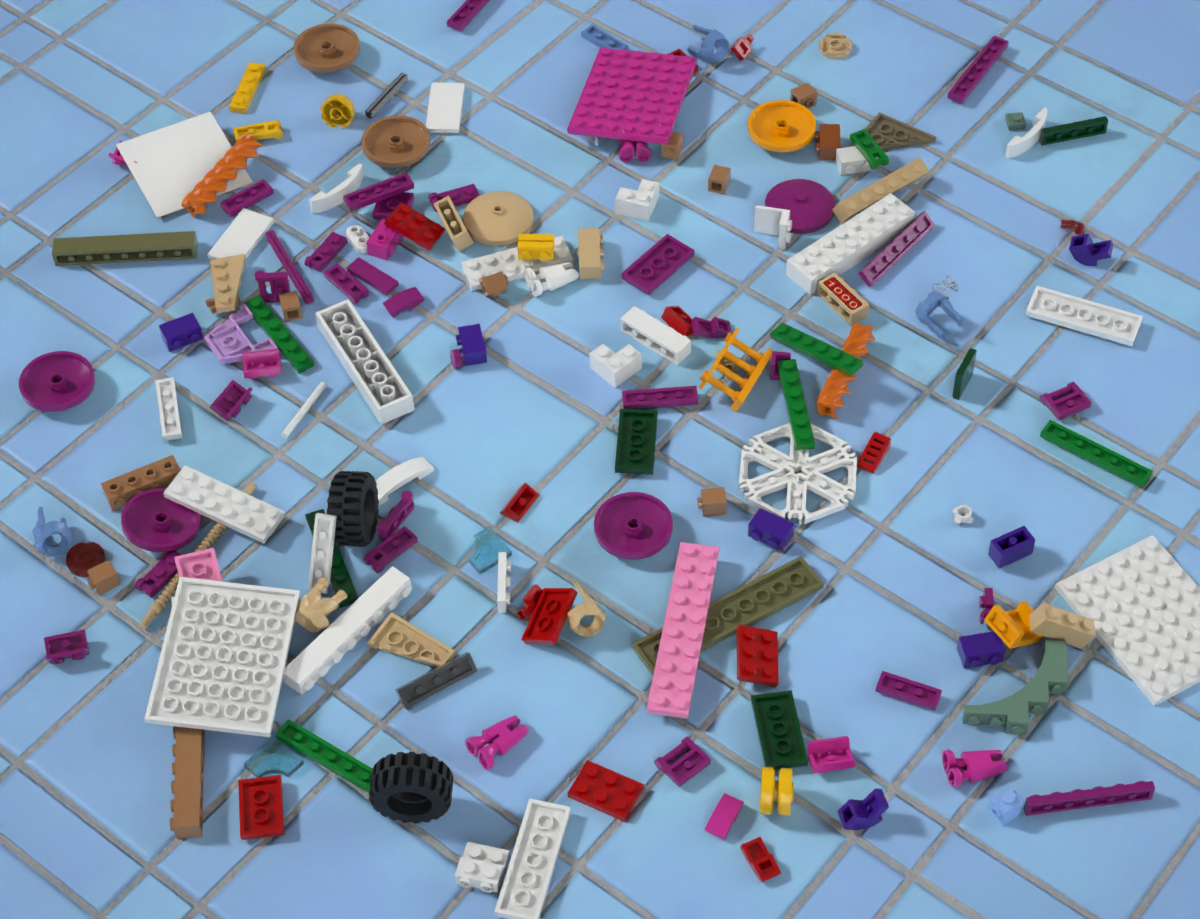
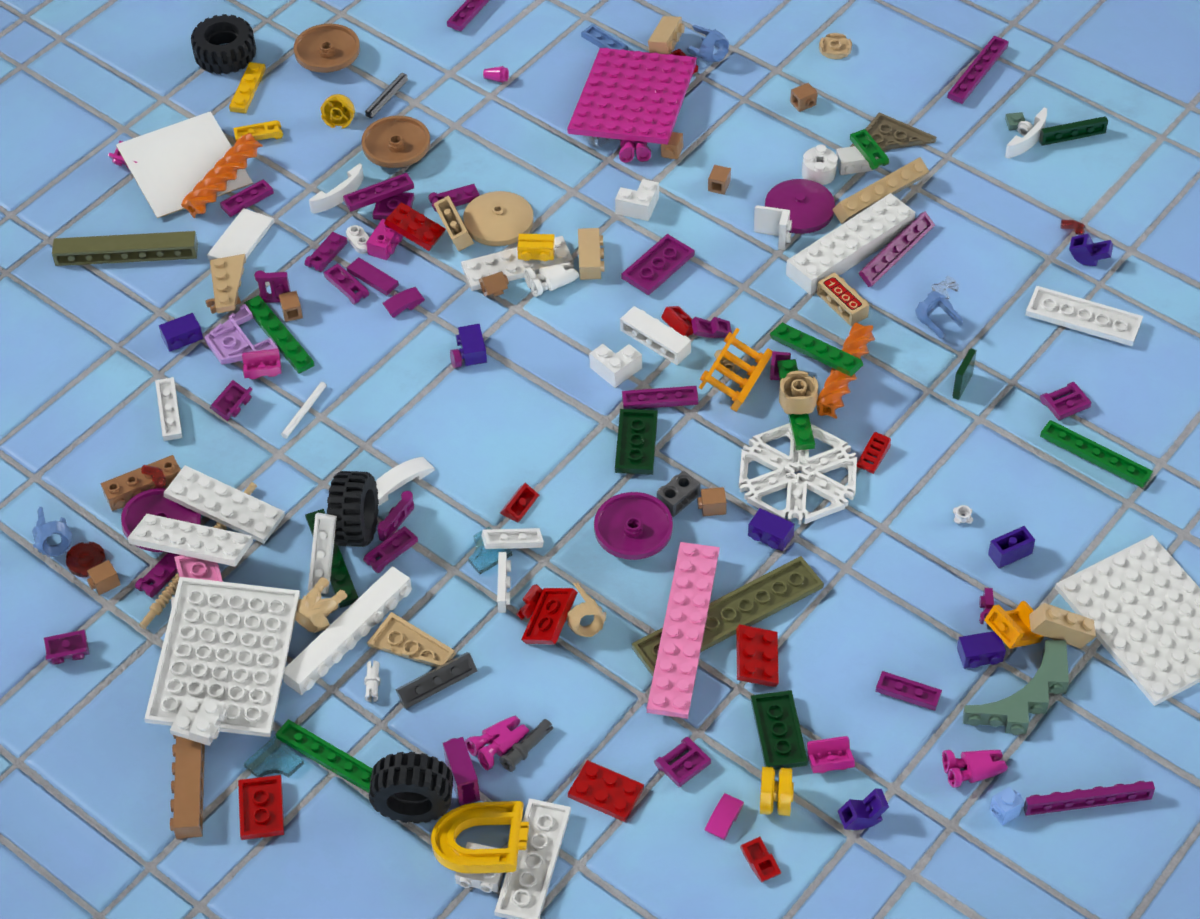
(56, 381): magenta dish -> none
(156, 474): none -> clear red arm
(190, 539): none -> white plate
(199, 719): none -> white plate
(221, 30): none -> black tyre
(289, 267): magenta axle -> none
(365, 361): white brick -> none
(372, 681): none -> white pin
(445, 107): white tile -> none
(464, 776): none -> magenta brick
(480, 860): none -> yellow piece
(497, 74): none -> dark pink cone
(512, 538): none -> white plate
(520, 750): none -> dark grey pin
(666, 35): none -> tan brick
(679, 492): none -> flat silver brick
(741, 47): plate -> none
(781, 126): light orange dish -> none
(798, 393): none -> tan brick
(819, 165): none -> white brick
(829, 141): dark orange brick -> none
(1024, 127): none -> white plate

